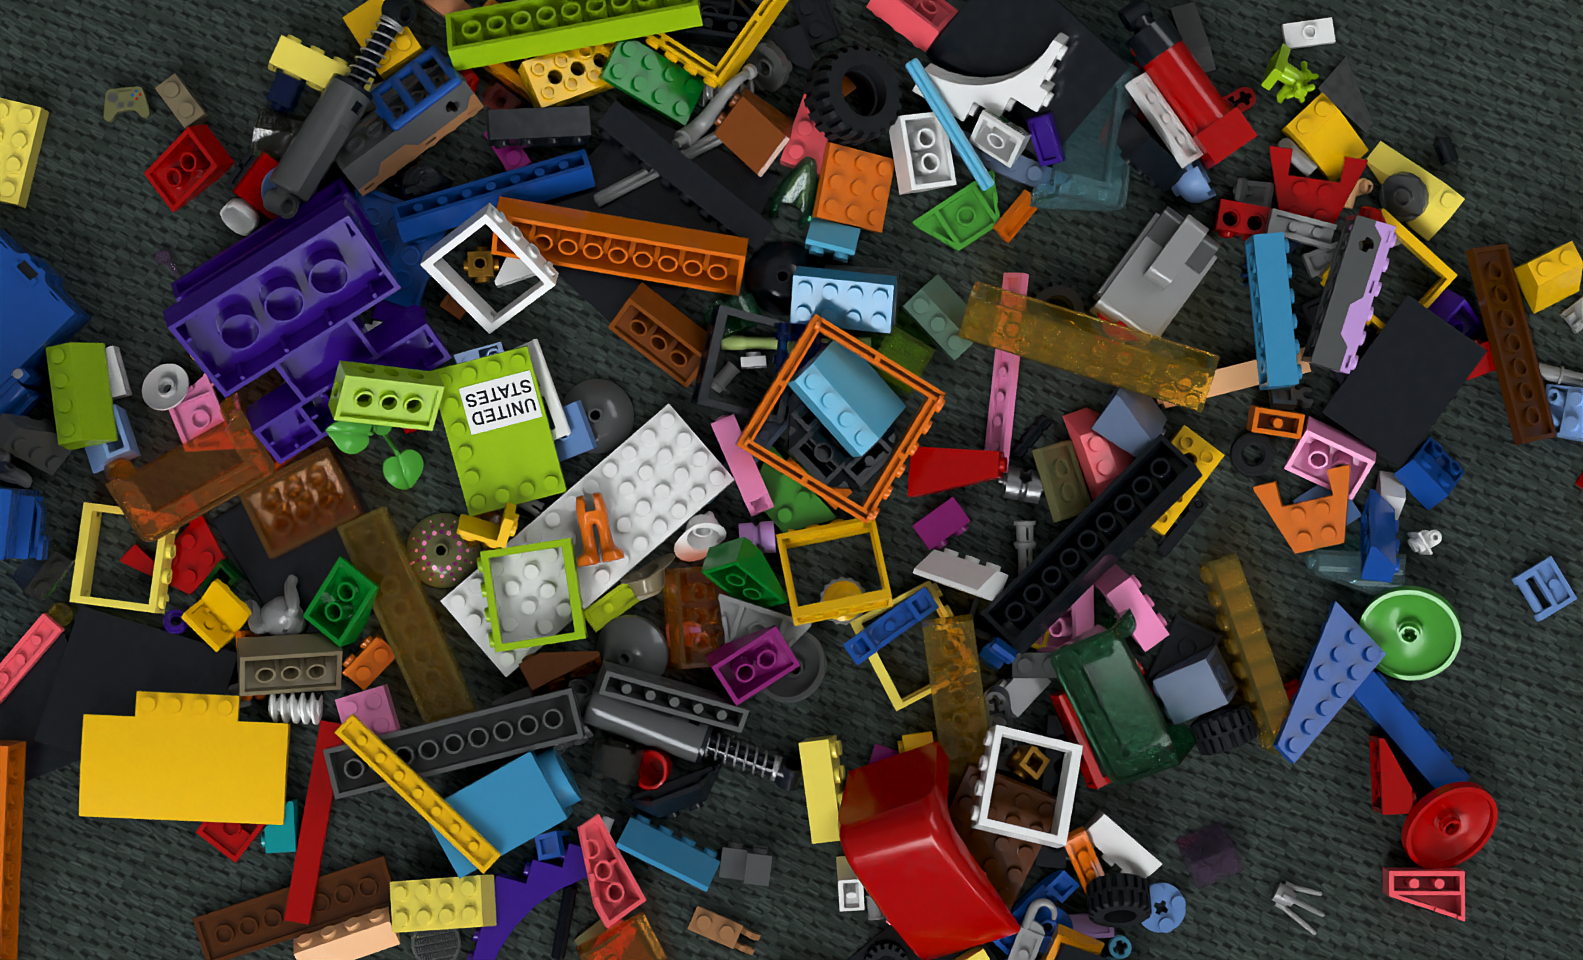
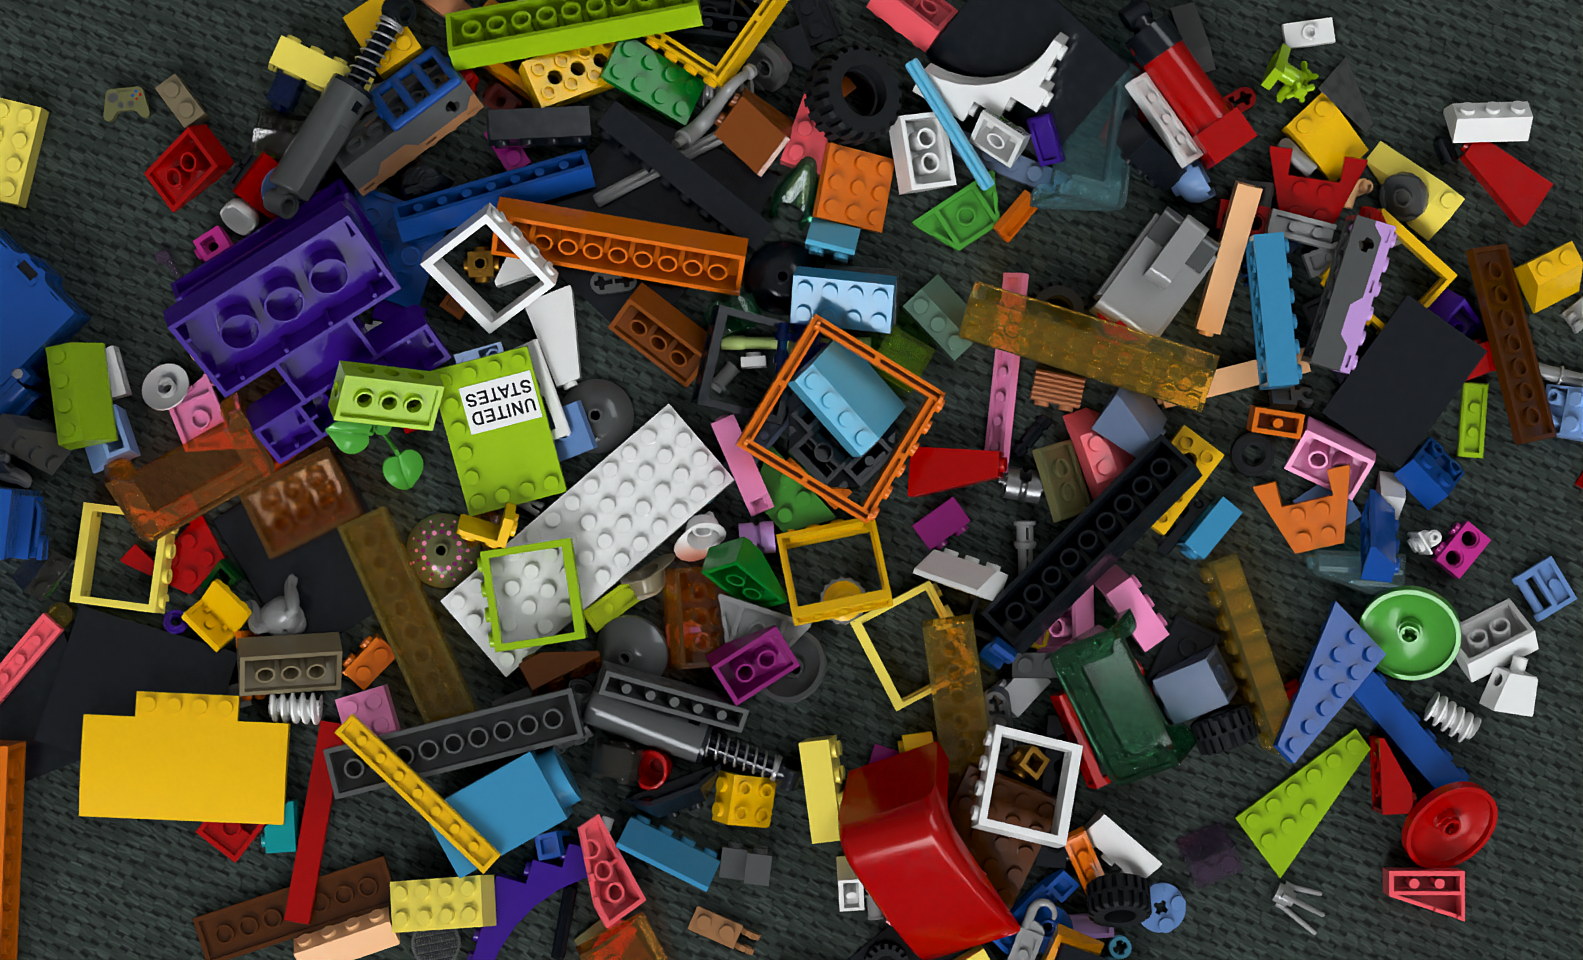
(214, 236): none -> dark pink brick
(343, 603): green slope -> none
(556, 330): none -> white slope
(586, 519): orange piece -> none
(611, 288): none -> dark grey beam
(743, 800): none -> yellow bracket
(890, 625): blue slope -> none
(1057, 389): none -> nougat brick
(1209, 528): none -> dark azure window
(1225, 269): none -> light nougat brick
(1292, 810): none -> lime wing
(1451, 717): none -> white piece
(1464, 553): none -> dark pink brick
(1472, 420): none -> lime tile
(1488, 121): none -> white slope
(1493, 639): none -> white slope
(1506, 180): none -> red slope
(1511, 689): none -> white torso

